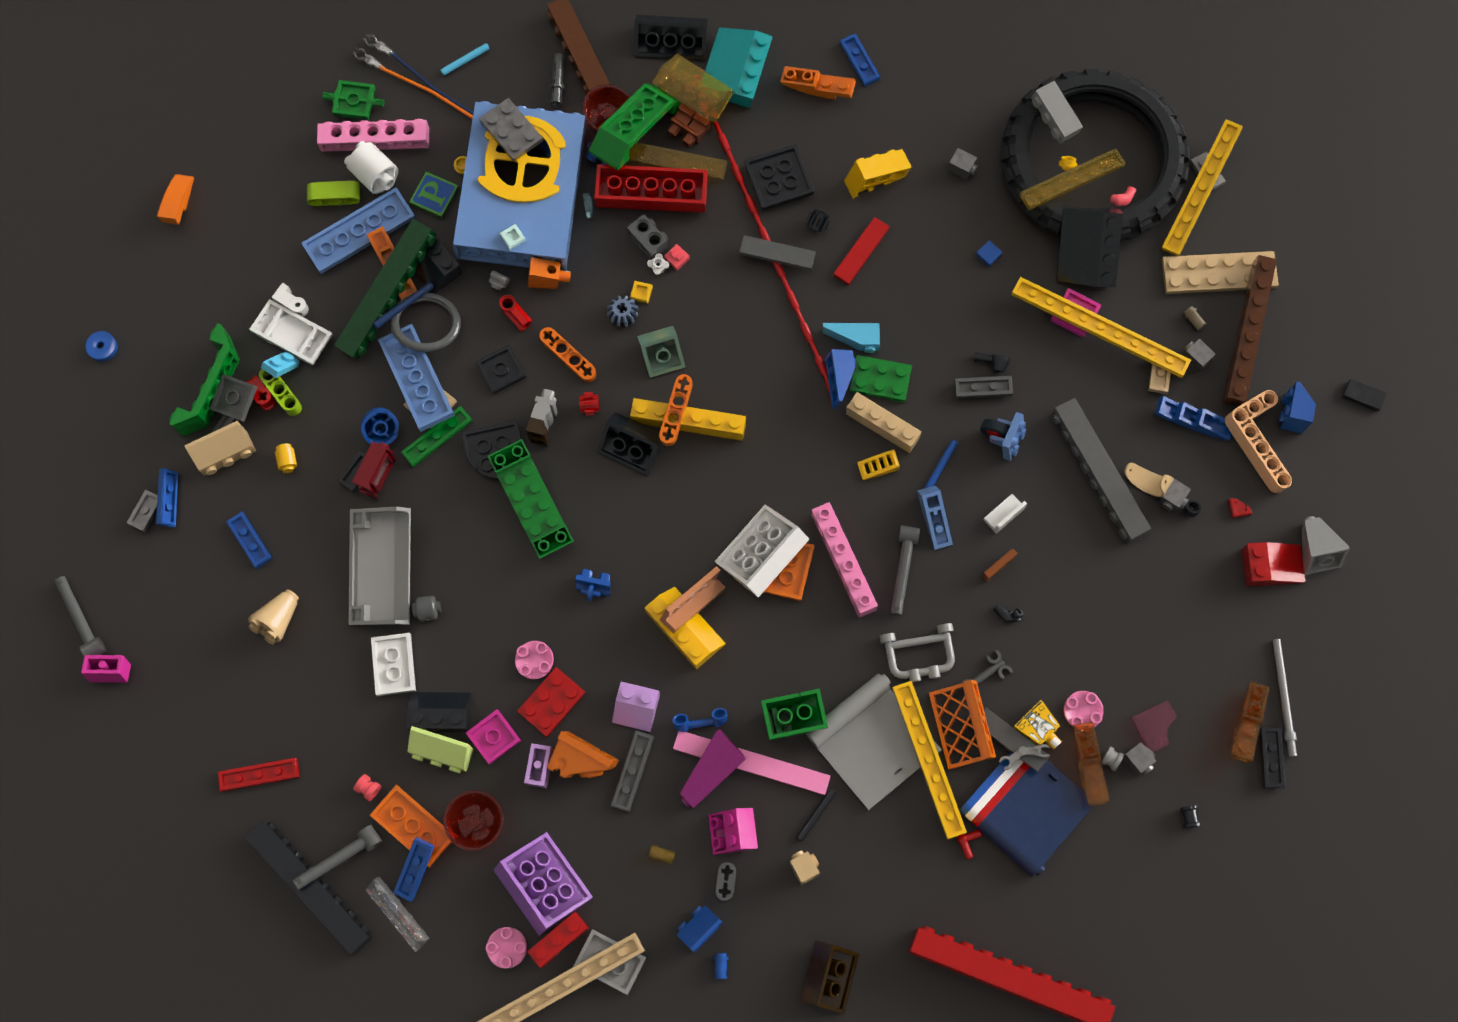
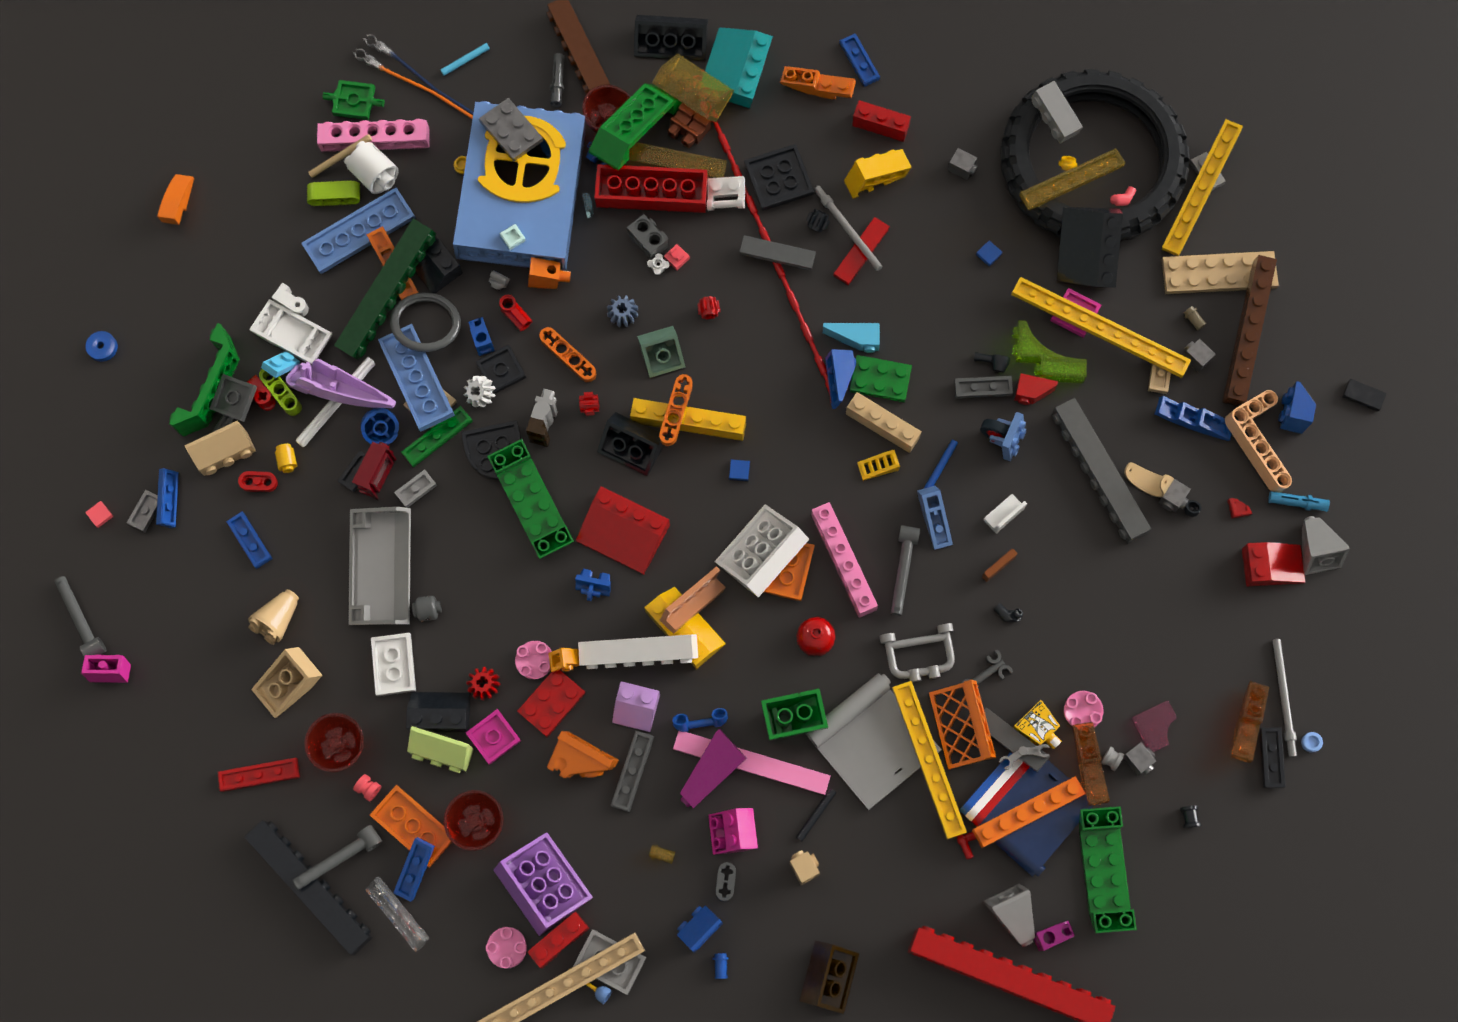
(99, 514): none -> coral tile
(258, 481): none -> red plate
(286, 681): none -> tan slope
(324, 738): none -> clear red piece
(331, 407): none -> white axle
(335, 385): none -> lavender piece
(339, 156): none -> tan bar
(401, 306): dark blue bar -> none
(415, 488): none -> light grey plate
(434, 195): tile -> none
(473, 391): none -> white gear
(478, 678): none -> red gear
(481, 336): none -> blue leg
(537, 771): lavender brick -> none
(564, 659): none -> light orange brick
(601, 993): none -> medium blue hinge
(622, 530): none -> red slope
(638, 650): none -> white brick
(641, 292): yellow tile -> none
(708, 307): none -> red gear
(726, 188): none -> white plate
(739, 470): none -> blue tile
(818, 643): none -> red cylinder
(828, 203): none -> light grey bar
(881, 121): none -> red brick
(1014, 912): none -> light grey slope
(1028, 812): none -> orange plate
(1033, 388): none -> red slope
(1048, 363): none -> clear neon green arch
(1053, 935): none -> magenta leg
(1105, 870): none -> green slope
(1299, 501): none -> dark azure pin
(1312, 742): none -> light blue tile

